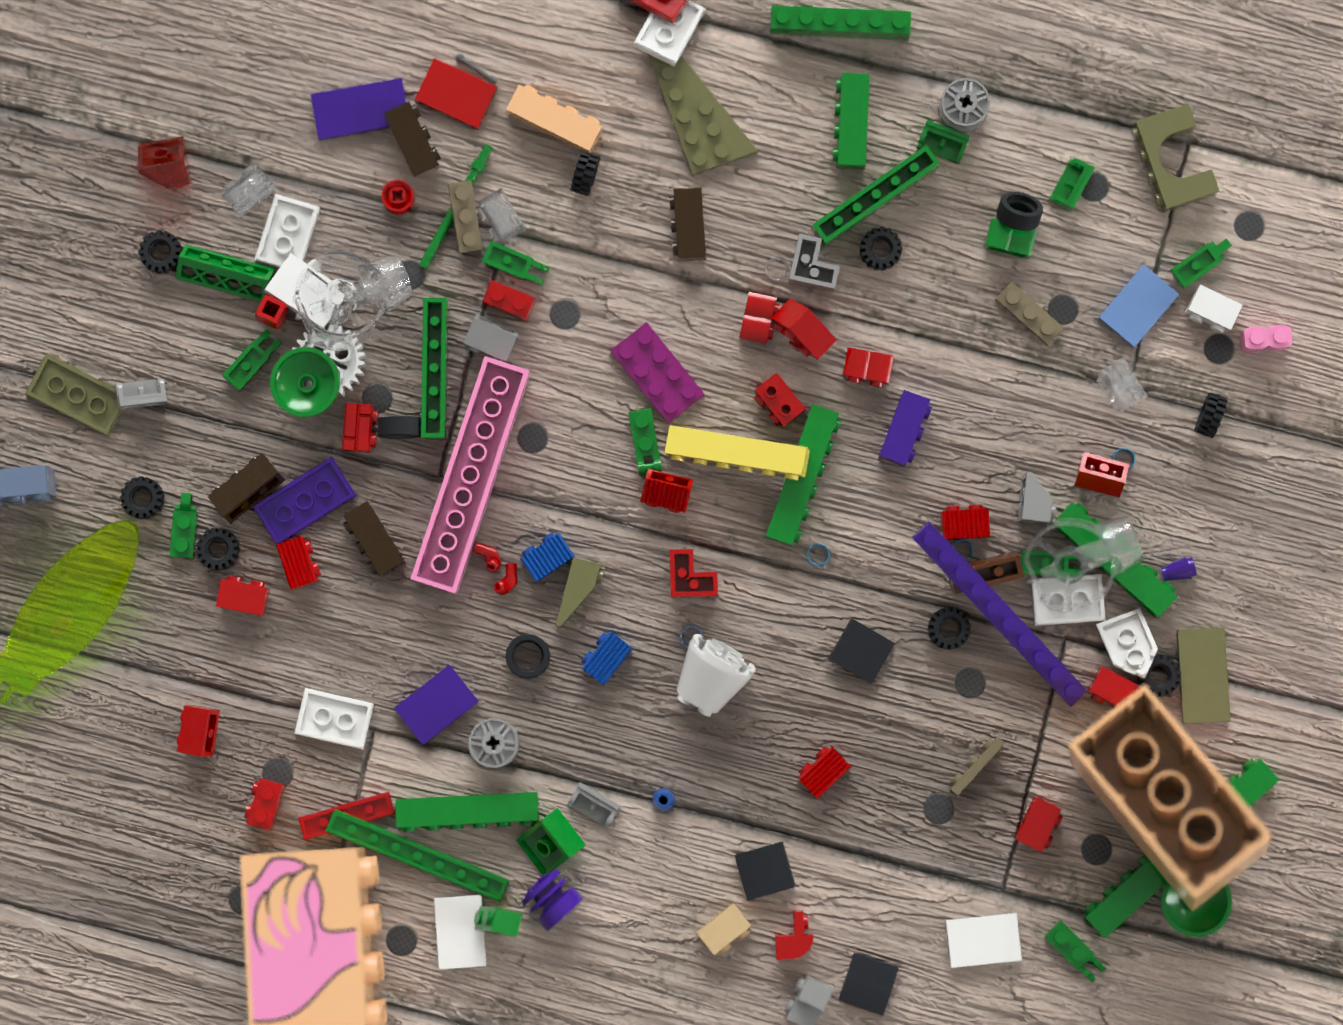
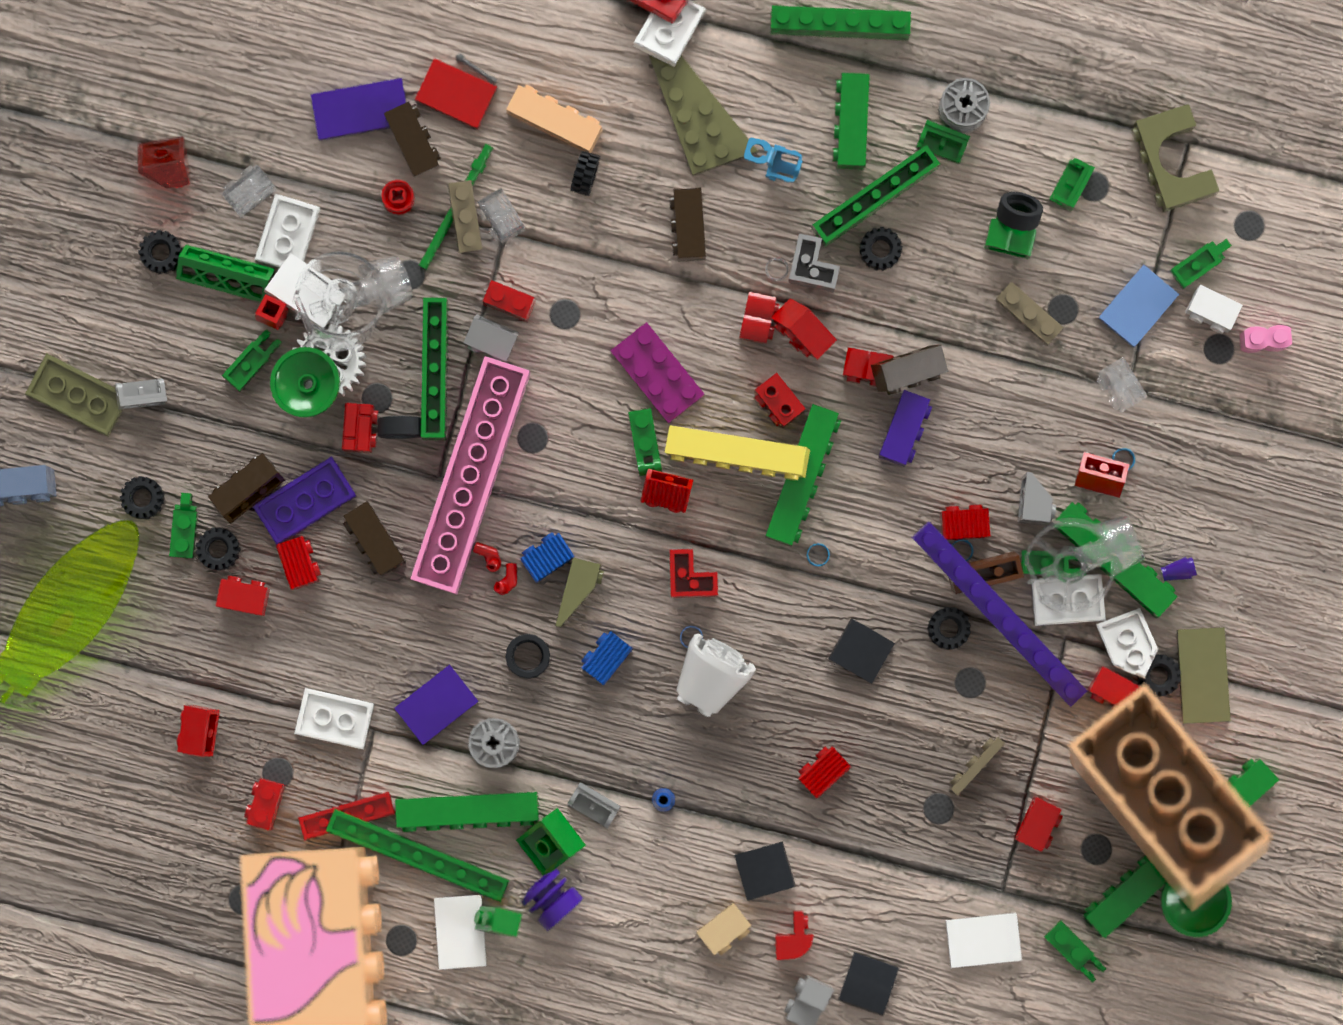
(513, 262): green hinge -> none
(774, 161): none -> dark azure piece
(909, 369): none -> brick
(1210, 415): black tyre -> none

